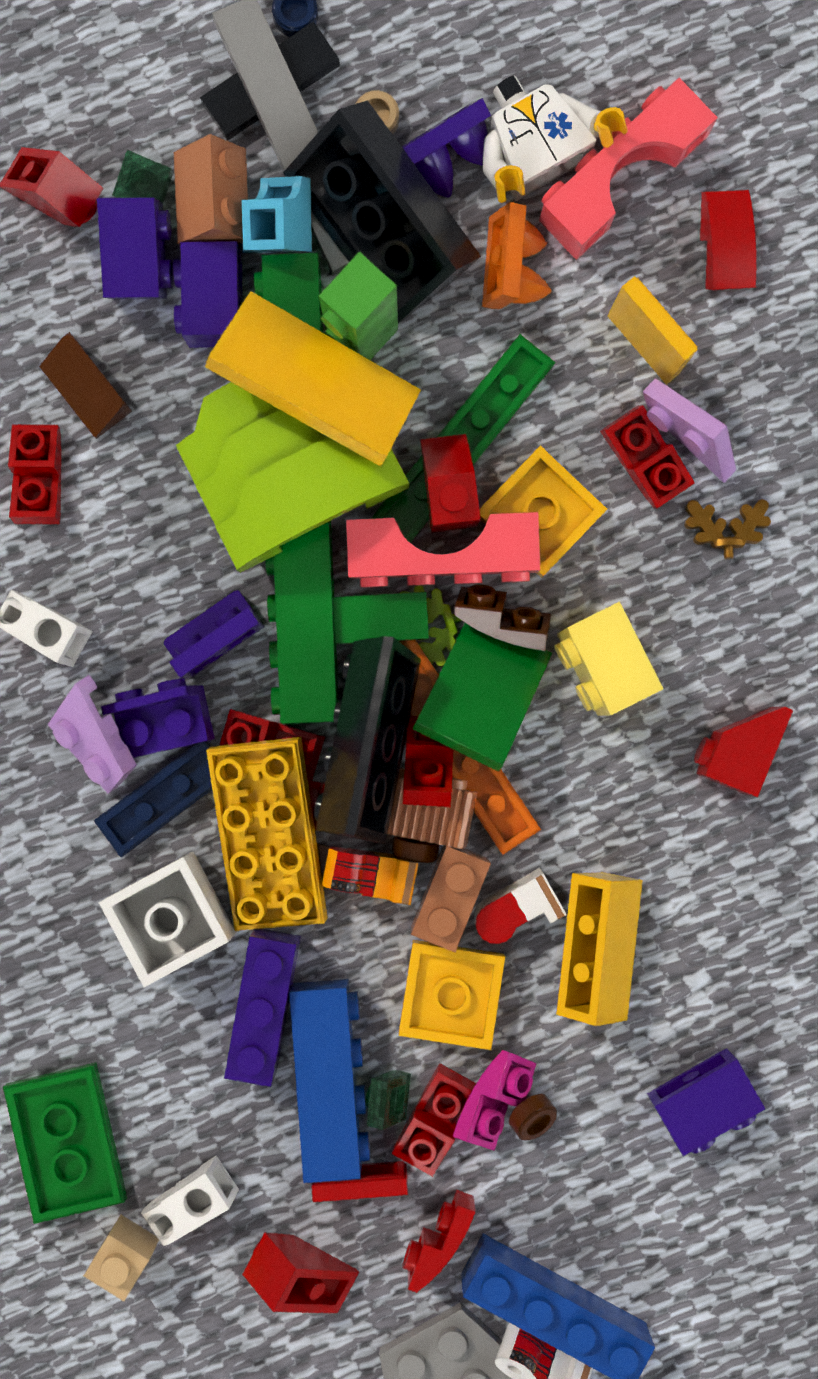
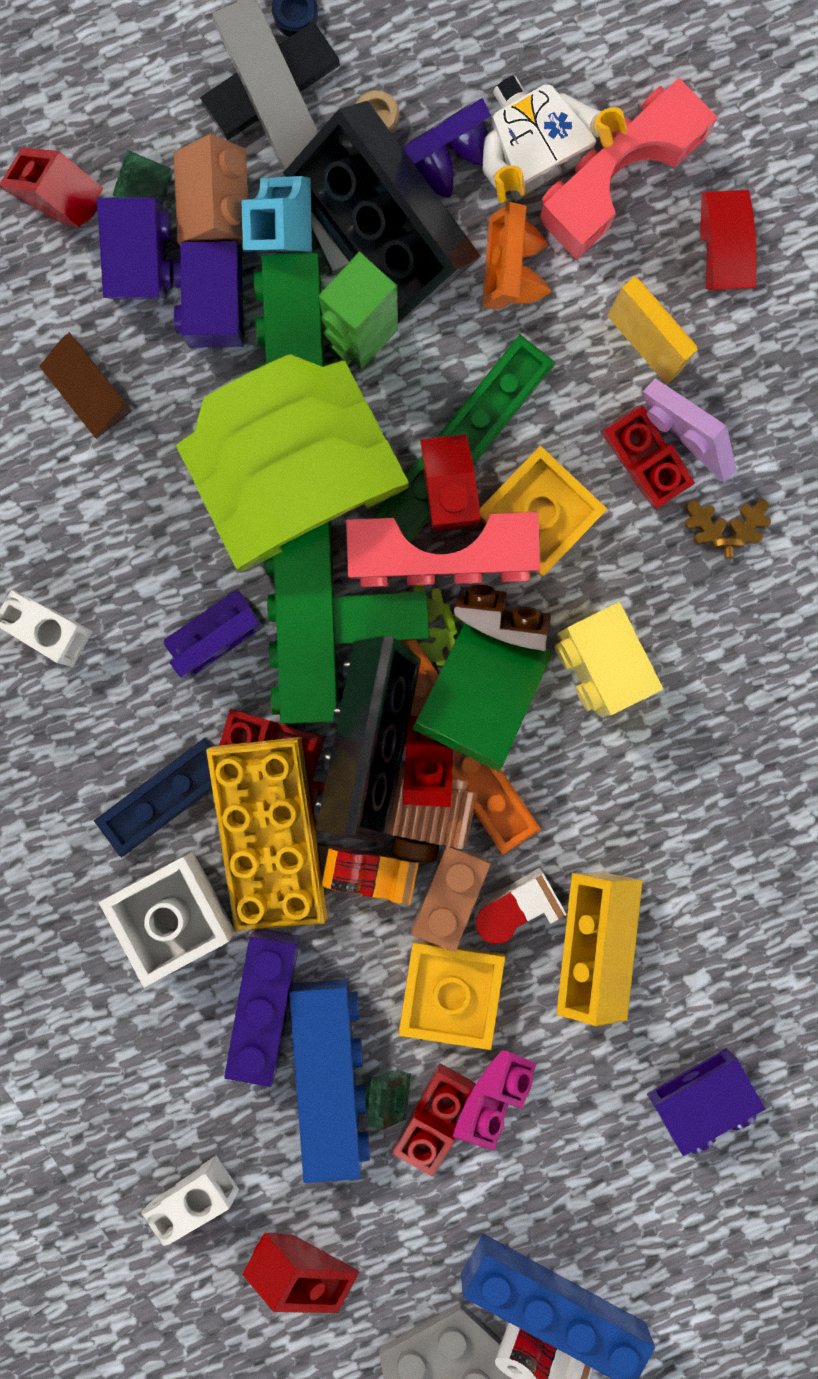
(36, 474): red slope -> none
(65, 1143): green tile -> none
(91, 737): lavender wing -> none
(122, 1257): tan brick -> none
(162, 720): dark purple bracket -> none
(313, 378): yellow tile -> none
(376, 1181): red tile -> none
(434, 1249): red slope -> none
(533, 1117): reddish brown tile -> none
(743, 751): red slope -> none

